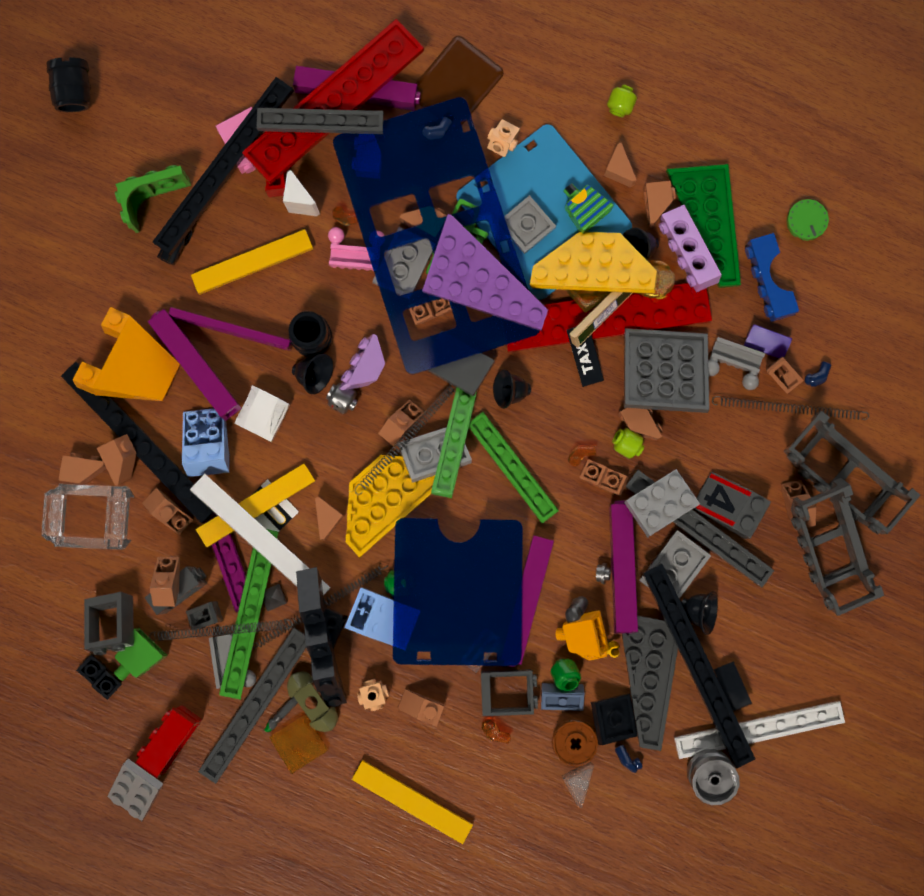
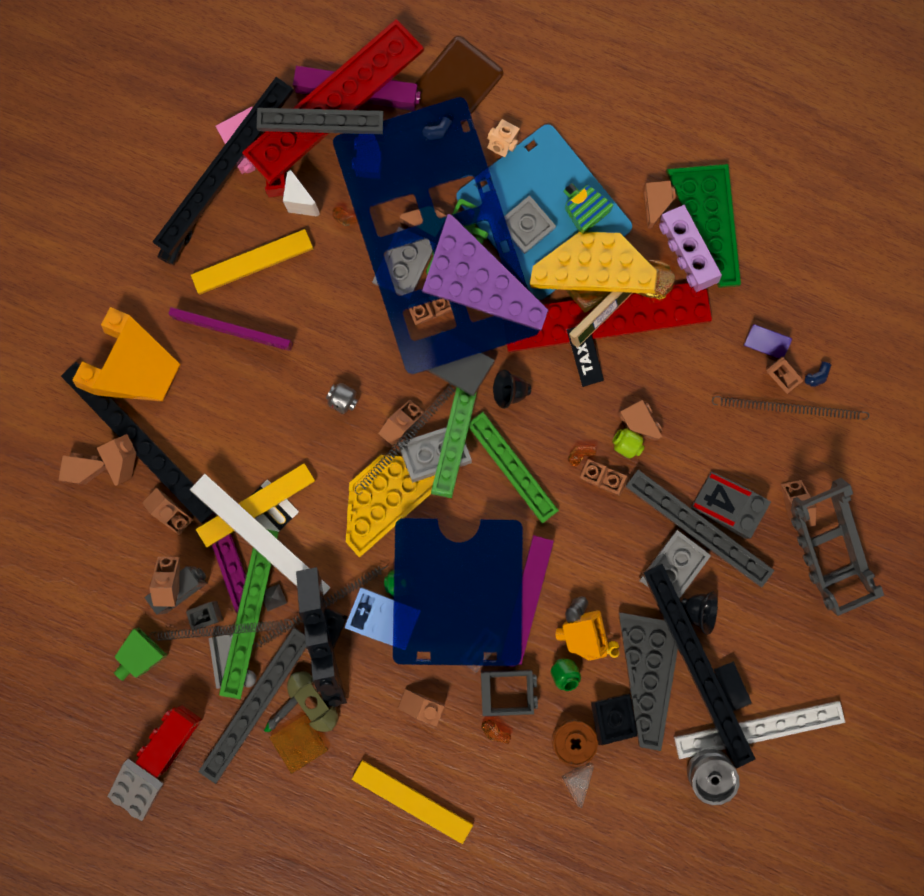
(69, 84): black piece -> none
(99, 675): black slope -> none
(116, 516): clear wedge -> none
(125, 629): dark grey window -> none
(136, 190): bright green bracket -> none
(194, 364): magenta brick -> none
(204, 443): light blue slope -> none
(262, 414): white slope -> none
(307, 323): black piece -> none
(314, 372): black hat -> none
(327, 518): nougat slope -> none
(348, 256): bright pink gear -> none
(365, 365): lavender slope -> none
(379, 689): light nougat brick -> none
(557, 699): sand blue slope -> none
(603, 573): flat silver plate -> none
(620, 168): nougat slope -> none
(621, 101): lime head -> none
(623, 569): magenta brick -> none
(626, 761): dark blue arm -> none
(642, 241): black hat -> none
(661, 503): light grey plate -> none
(666, 370): dark grey plate -> none
(739, 357): light grey gear -> none
(778, 302): blue arch -> none
(807, 219): bright green tile -> none
(855, 459): dark grey windscreen -> none

